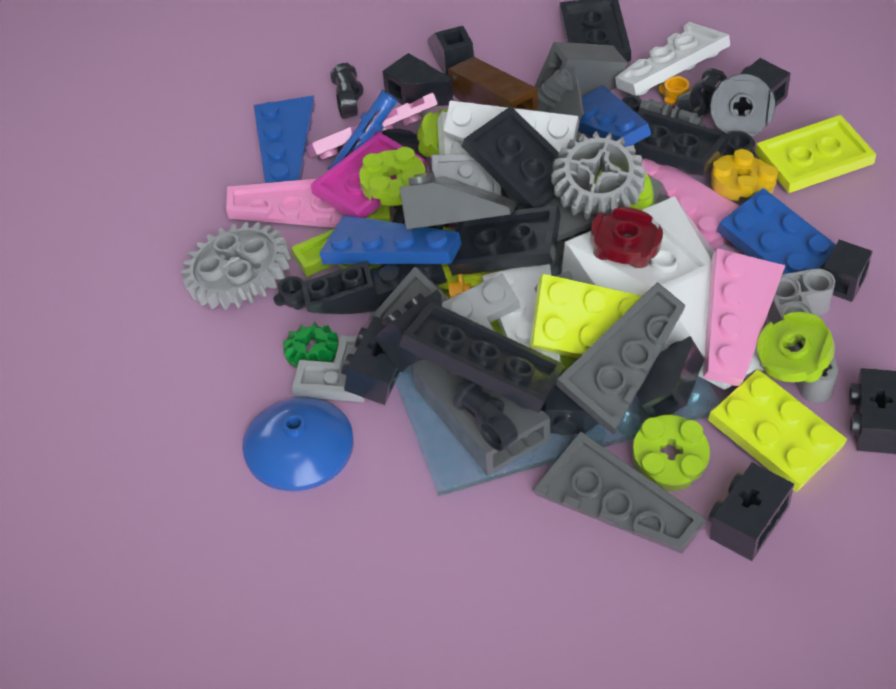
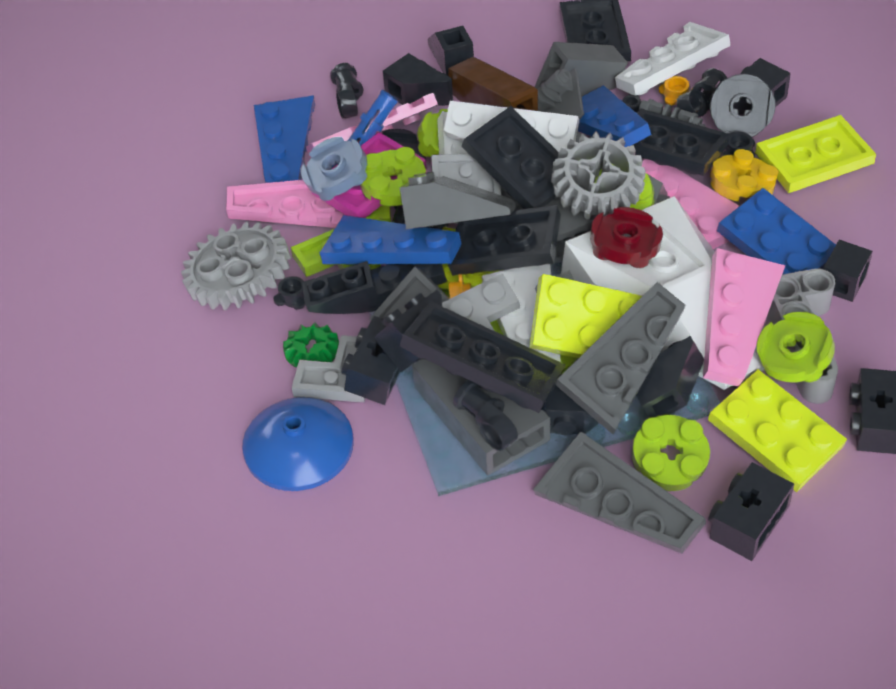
(331, 182): none -> sand blue plate

